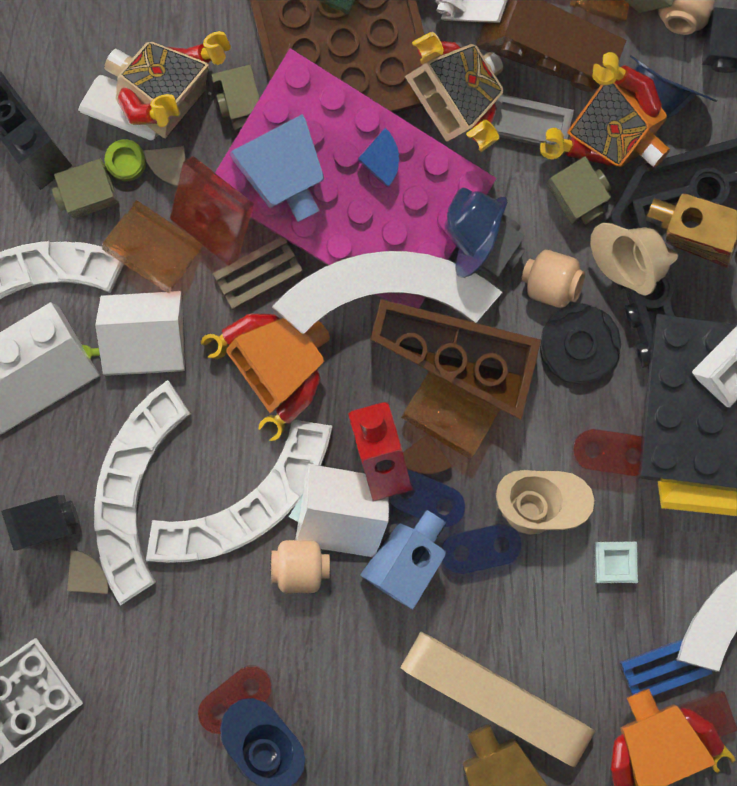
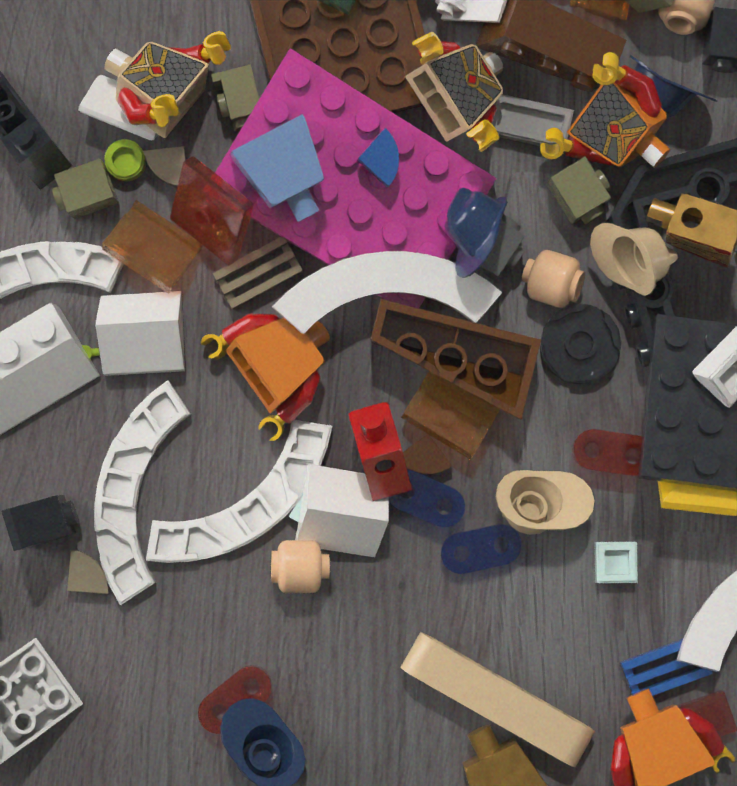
(406, 572): medium blue torso -> none

